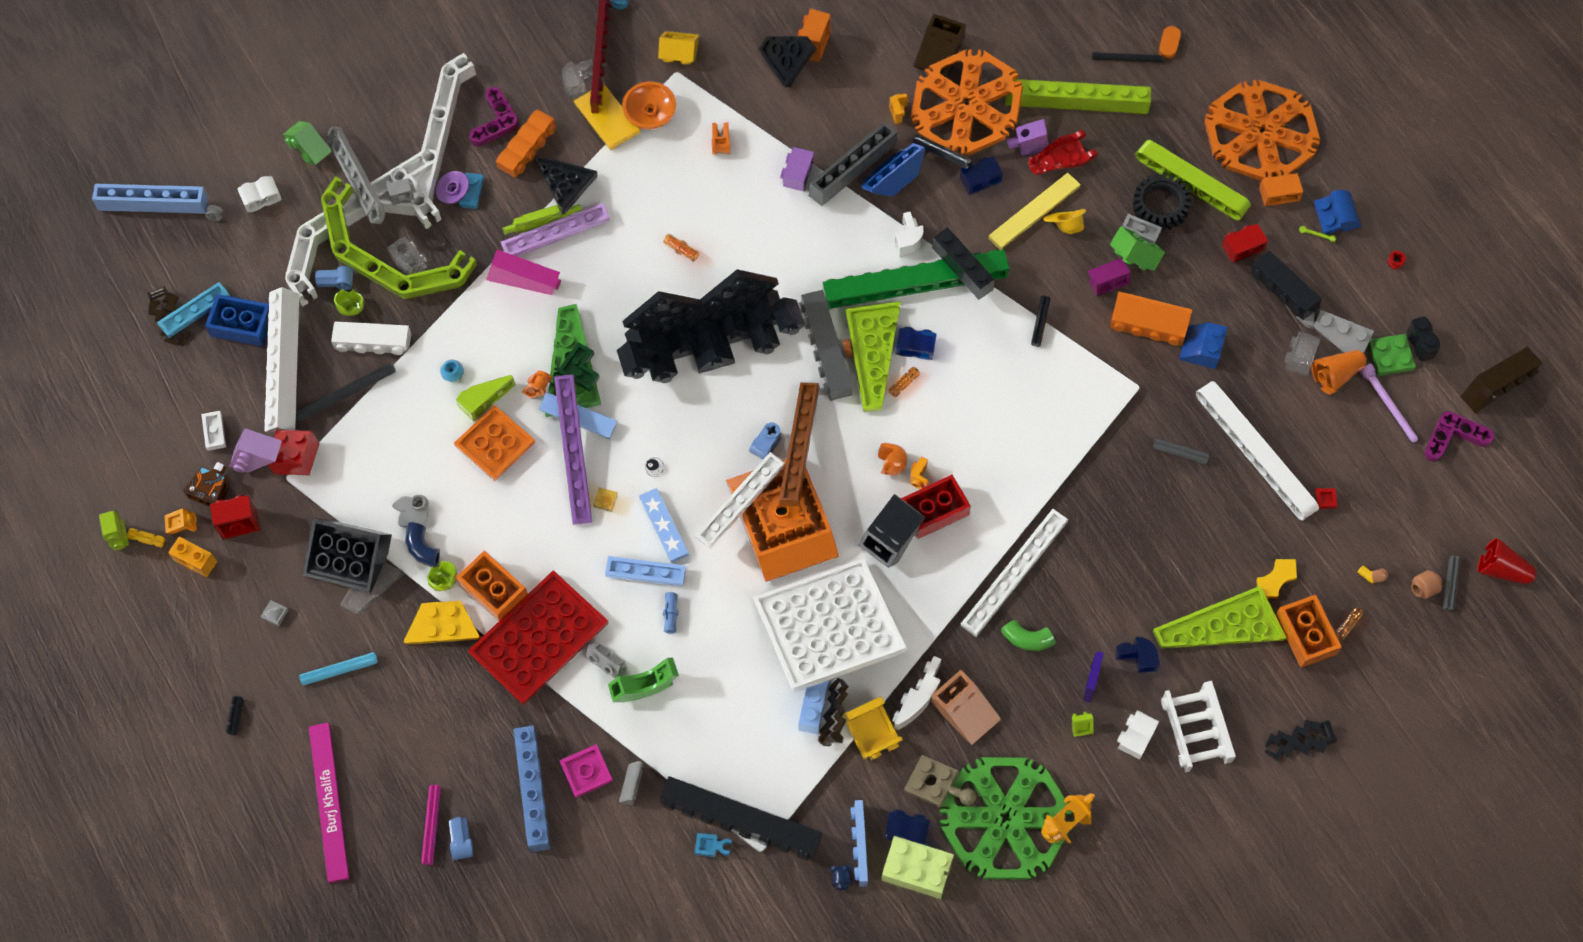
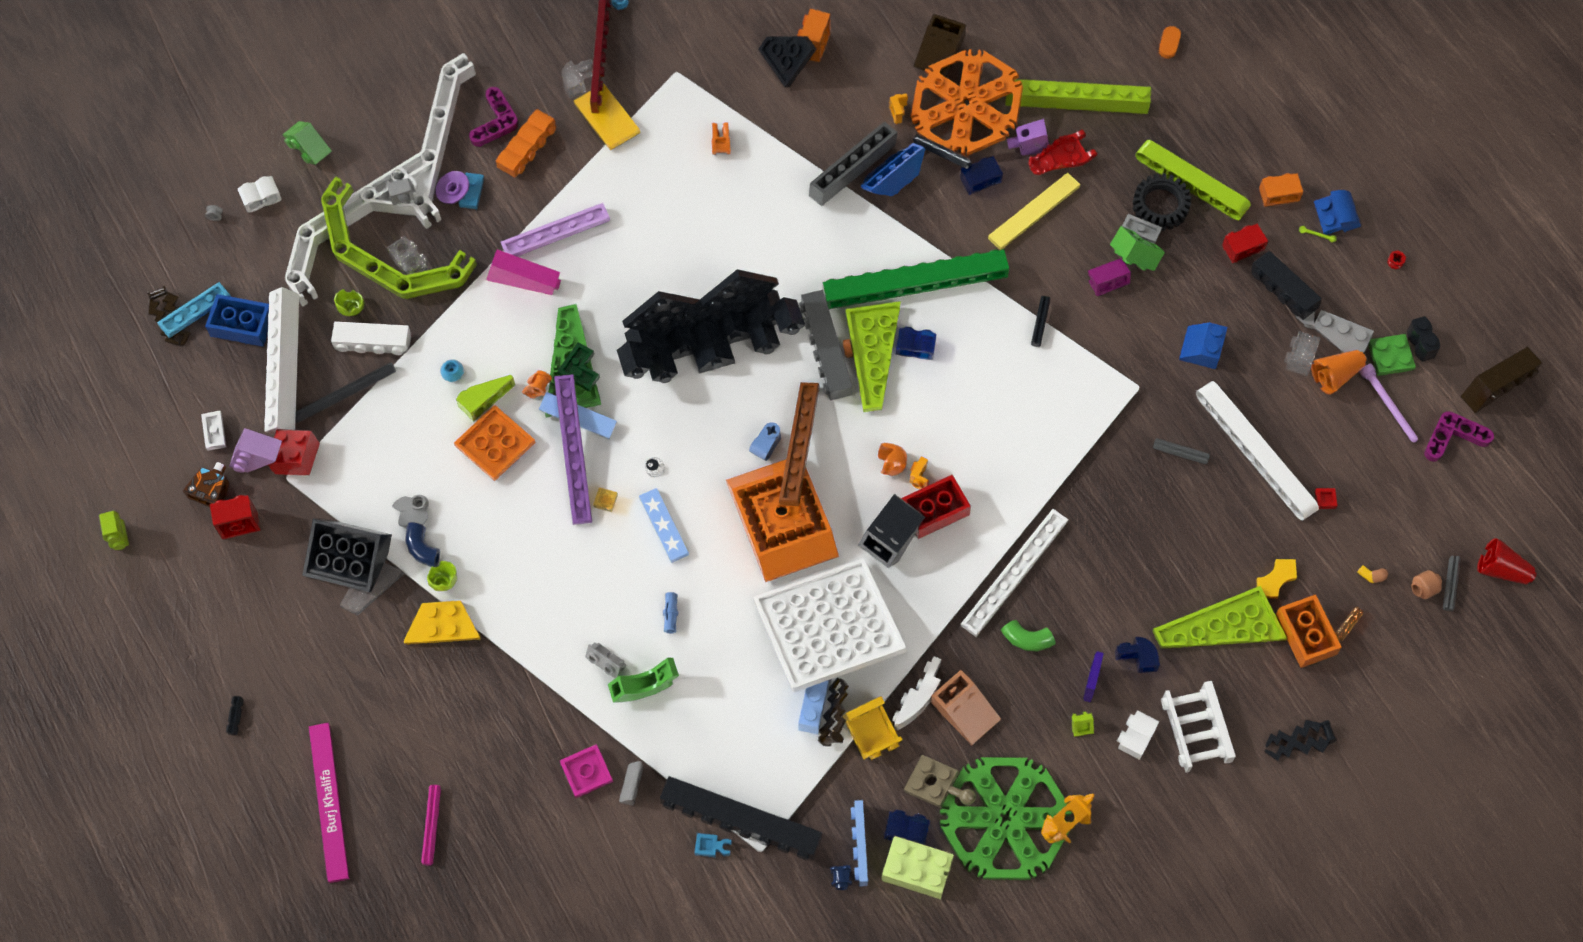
(145, 537): yellow axle -> none
(150, 198): light blue brick -> none
(179, 521): light orange bracket -> none
(192, 557): light orange brick -> none
(274, 613): light grey tile -> none
(338, 668): medium azure axle -> none
(340, 278): medium blue piece -> none
(356, 175): light grey plate -> none
(461, 844): medium blue piece -> none
(491, 585): orange brick -> none
(532, 789): medium blue brick -> none
(538, 218): lime piece -> none
(538, 637): red plate -> none
(565, 180): black tile -> none
(645, 571): light blue plate -> none
(646, 98): orange dish -> none
(678, 47): yellow slope -> none
(681, 247): clear orange pin -> none
(739, 500): white tile -> none
(798, 168): medium lavender brick -> none
(904, 381): clear orange axle -> none
(911, 238): white brick -> none
(963, 263): black brick -> none
(1068, 222): yellow piece -> none
(1127, 57): black bar -> none
(1150, 319): orange slope -> none
(1250, 127): orange plate -> none

